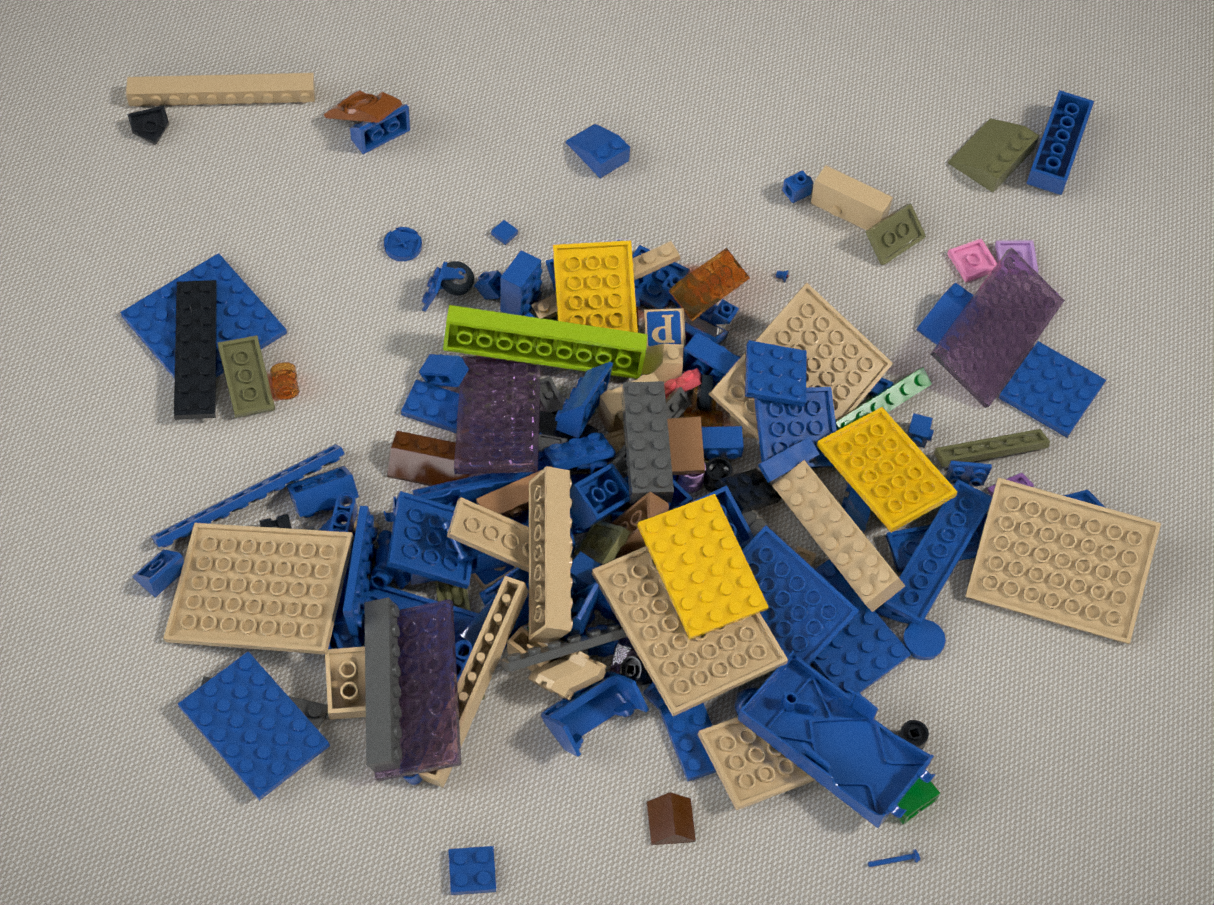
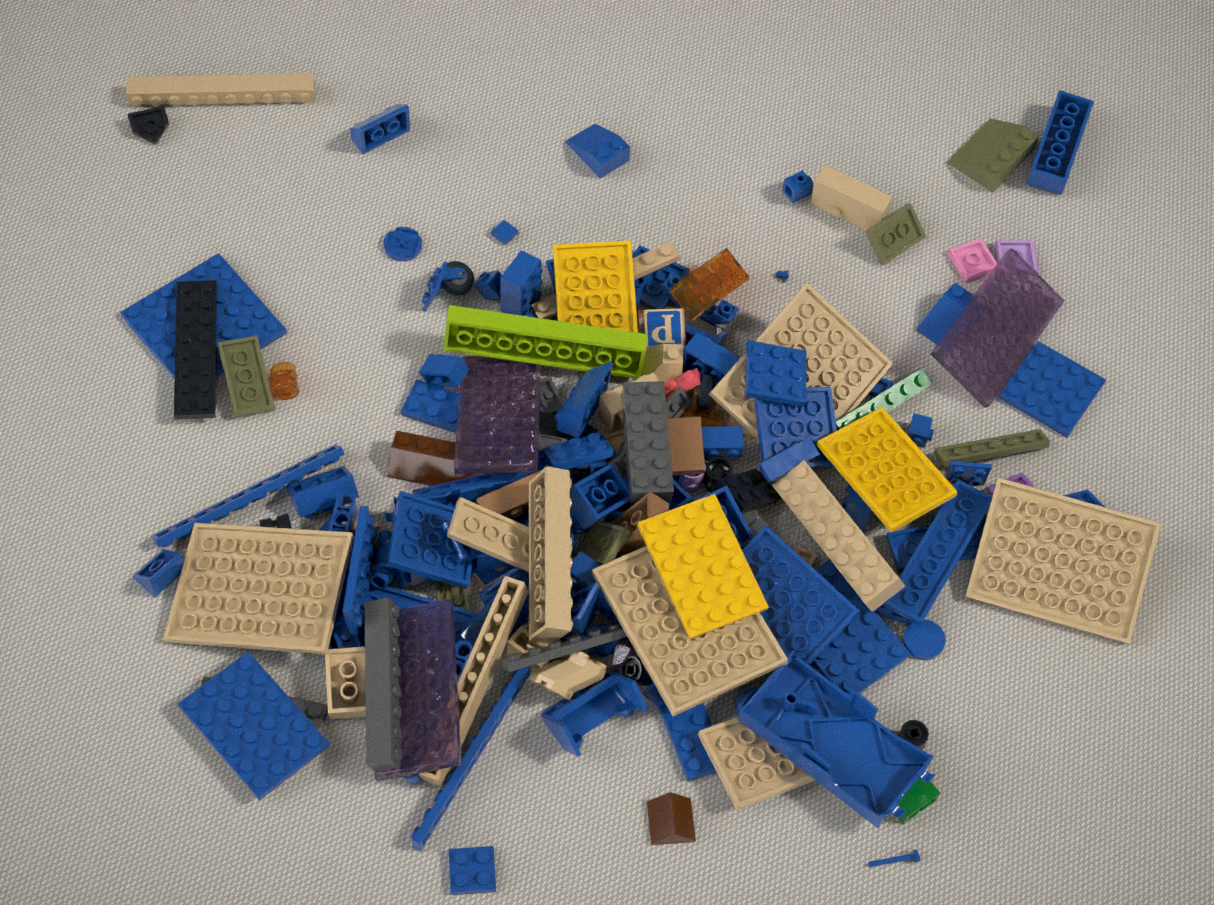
(364, 107): dark orange slope -> none
(476, 746): none -> blue plate

